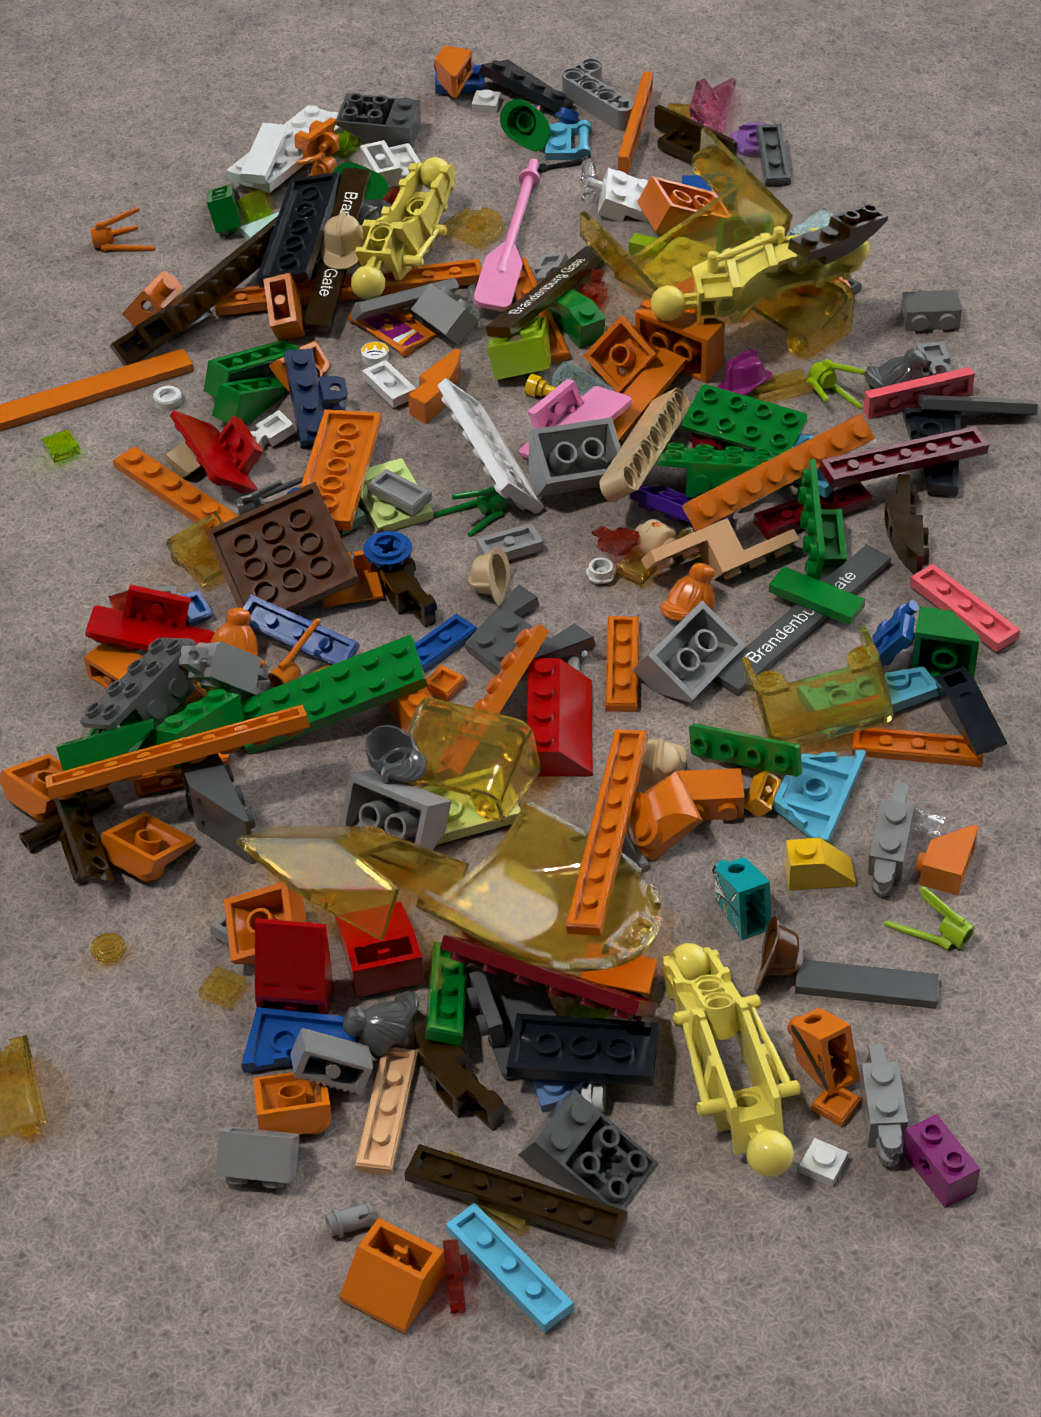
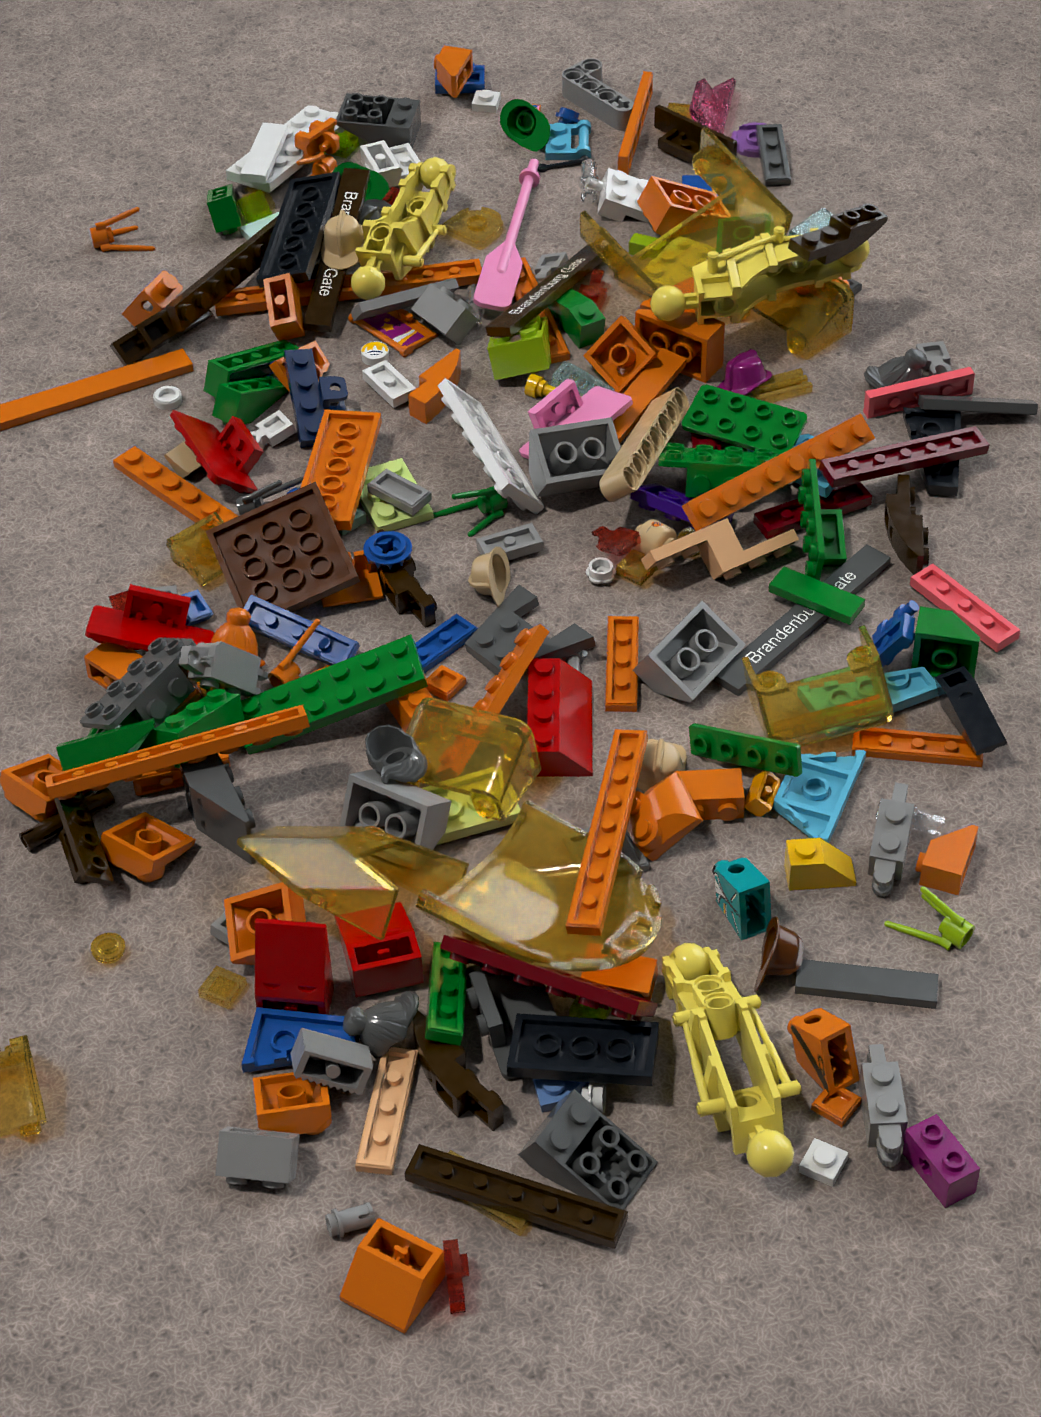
(61, 446): clear neon green plate -> none
(510, 1268): medium azure plate -> none
(525, 84): black wing -> none
(690, 592): orange hair -> none
(823, 376): lime plant -> none
(931, 310): light grey brick -> none

